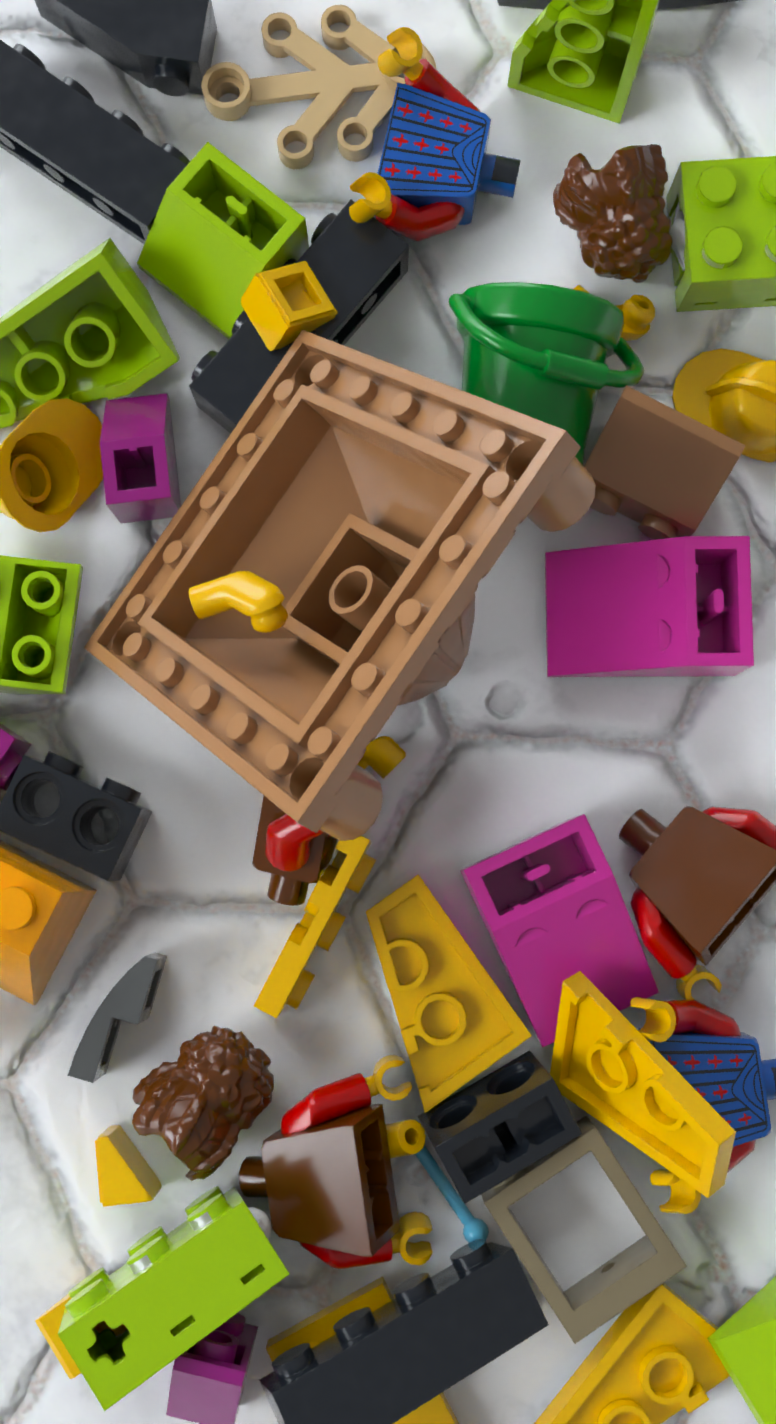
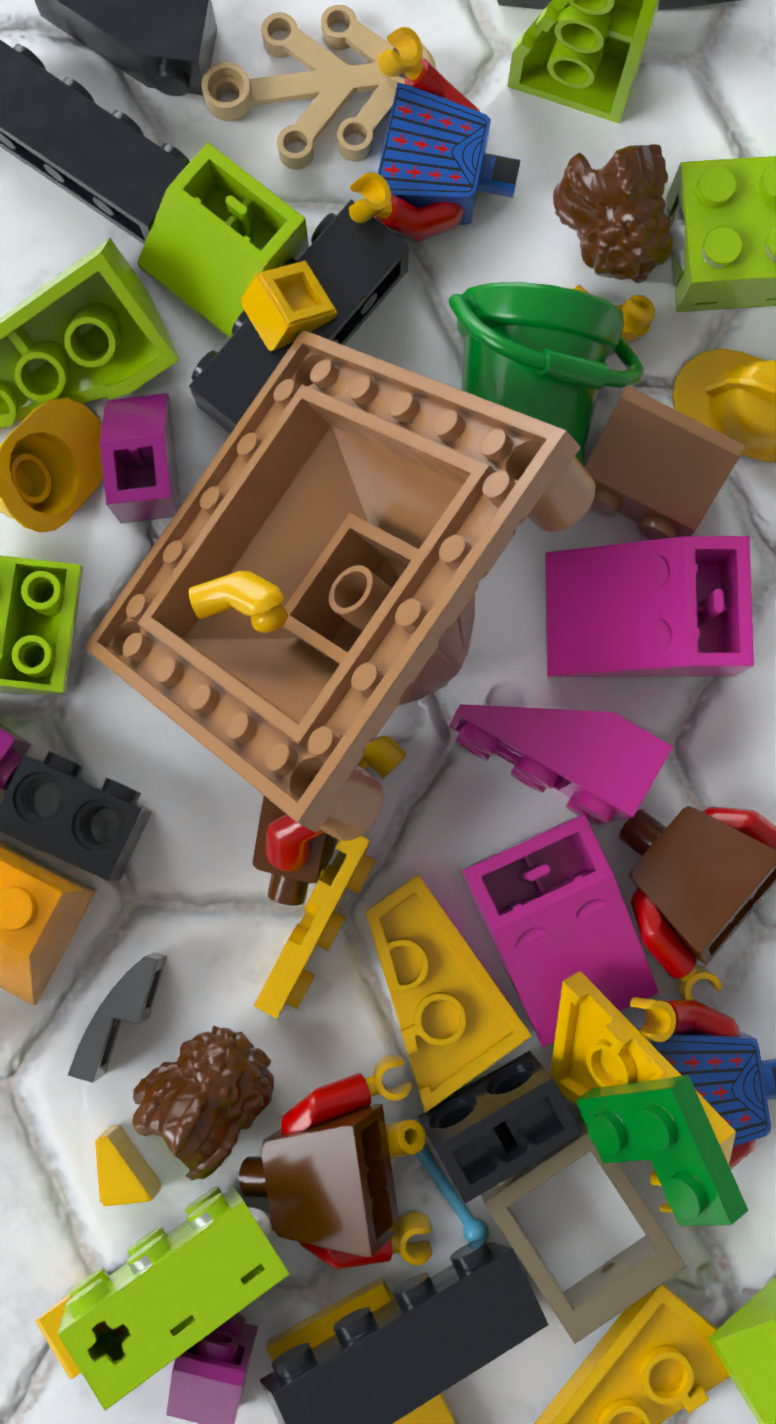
(586, 755): none -> dark pink slope
(670, 1128): none -> green plate

